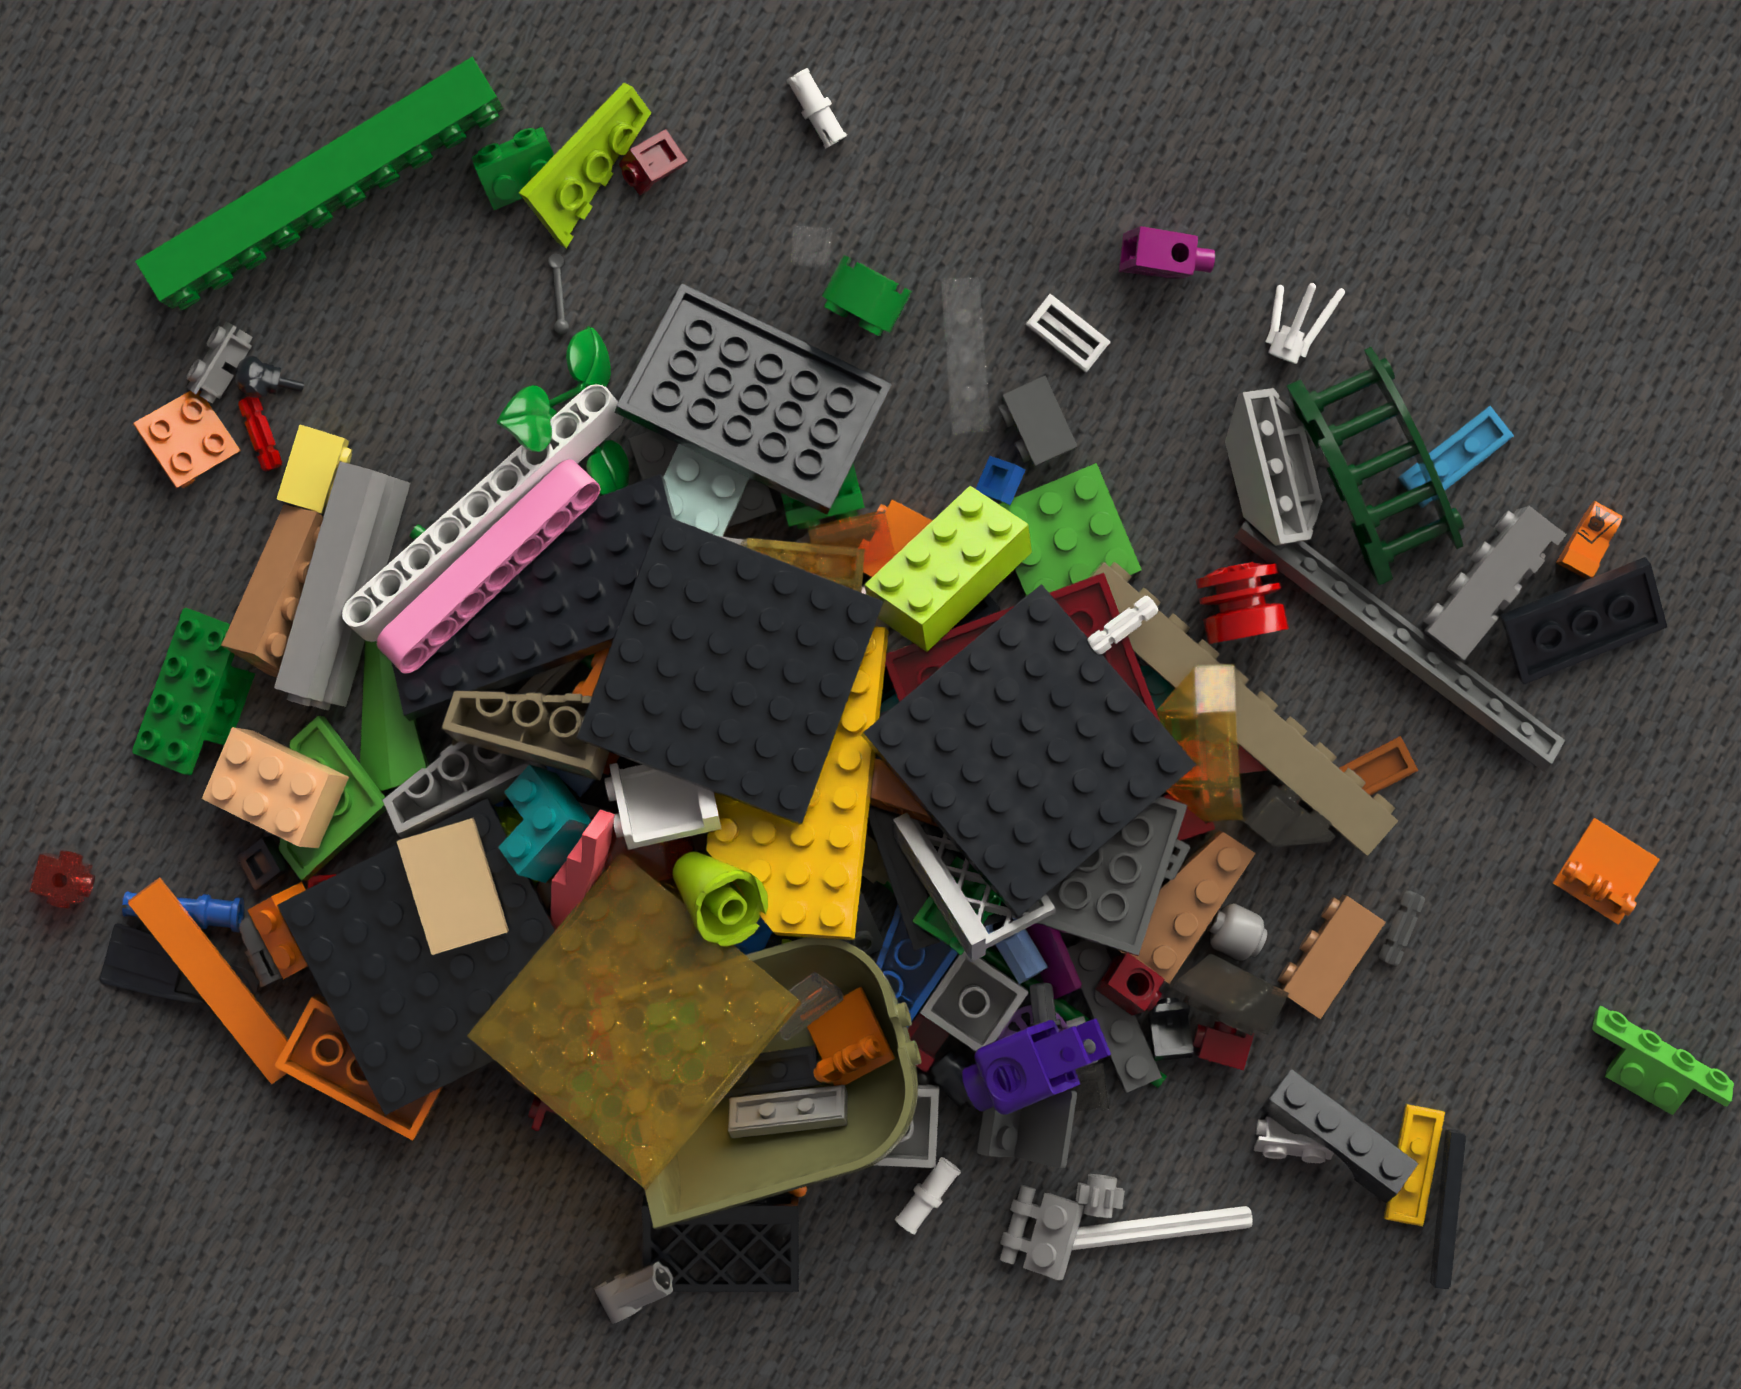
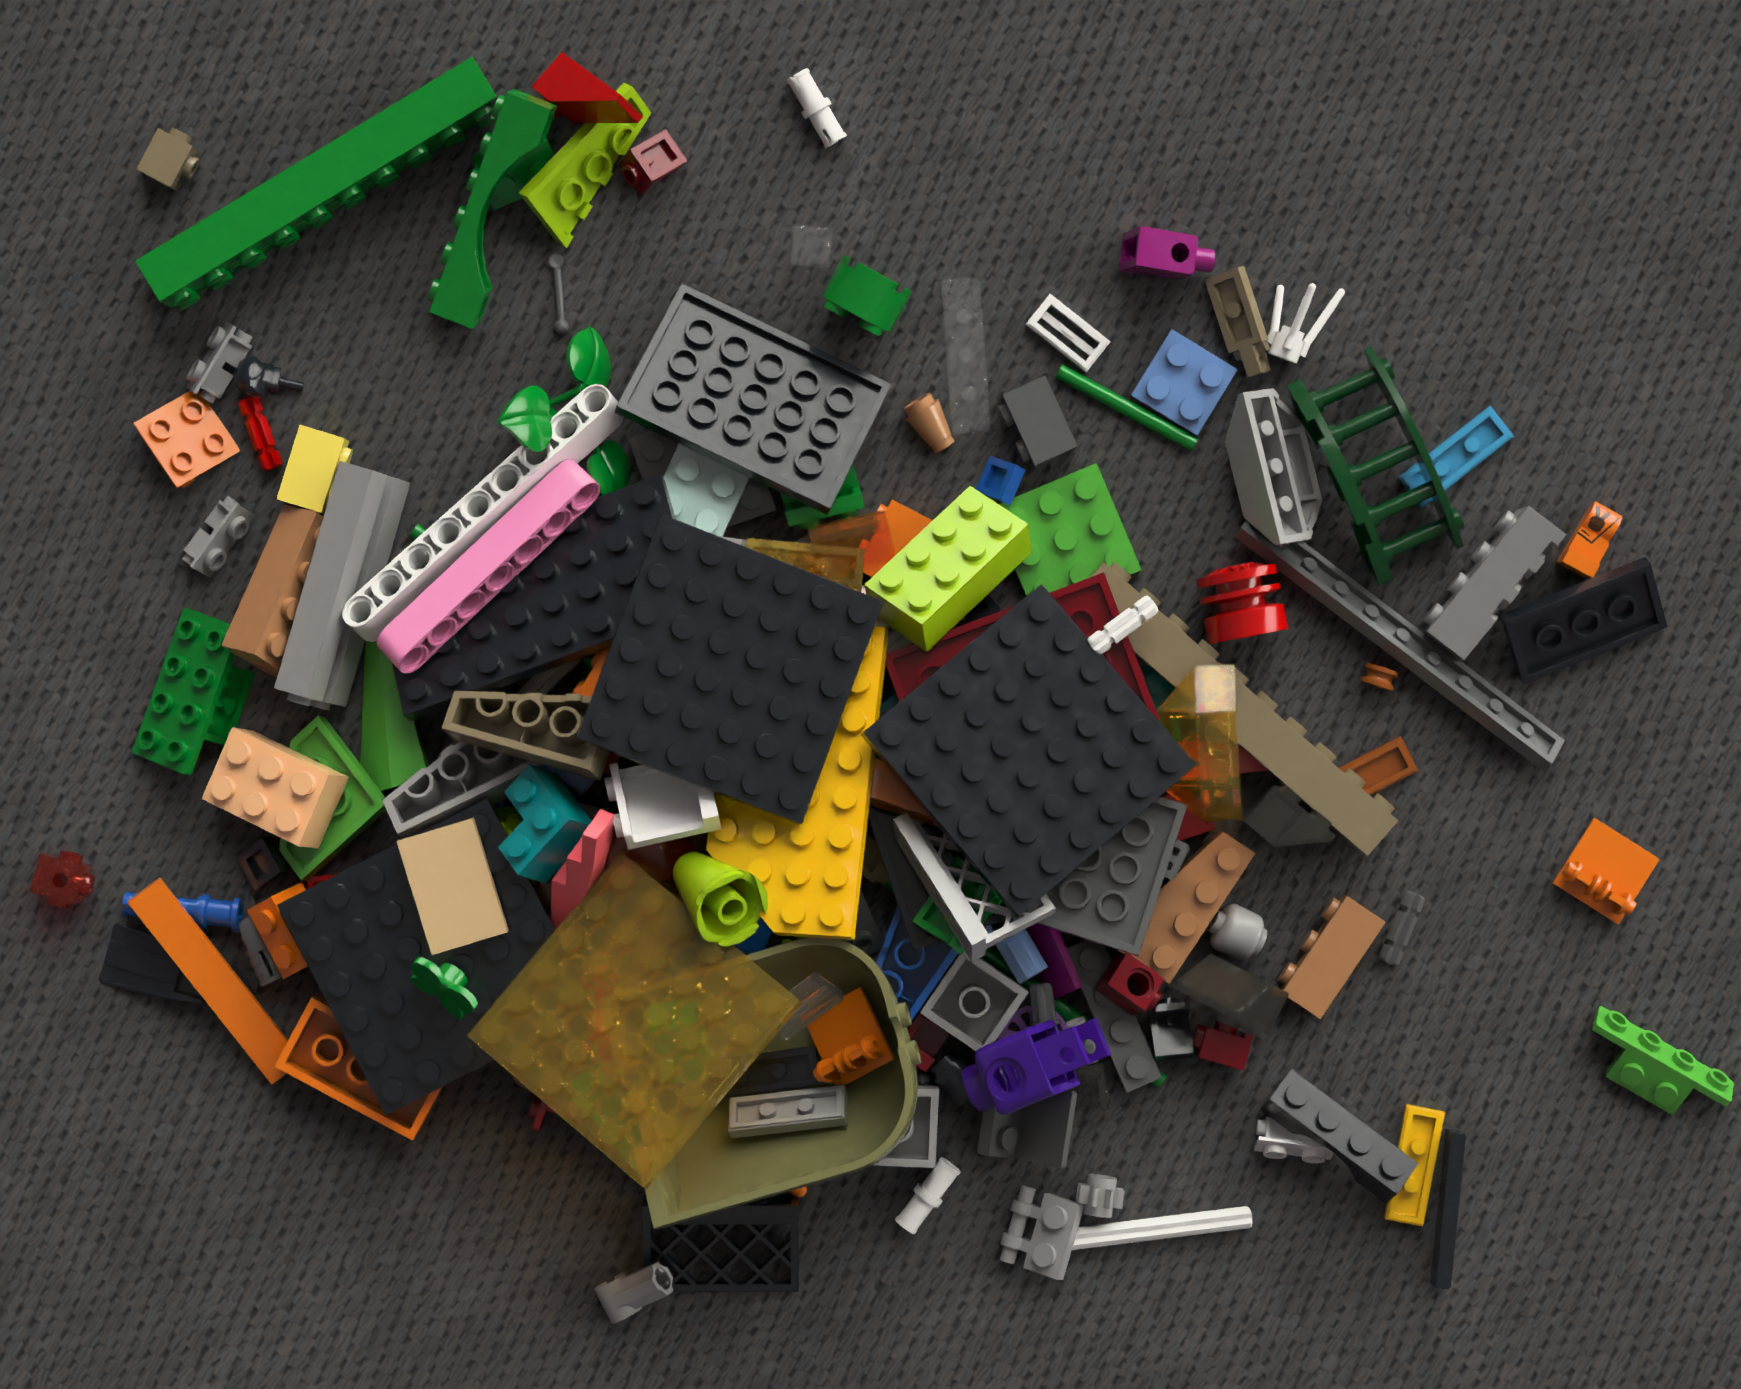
(169, 158): none -> dark tan brick
(209, 552): none -> light grey hinge
(446, 984): none -> green animal
(465, 283): none -> green arch
(582, 95): none -> red slope
(929, 422): none -> medium nougat cone
(1126, 407): none -> green bar
(1184, 382): none -> medium blue plate
(1240, 319): none -> dark tan hinge
(1379, 676): none -> dark orange bush

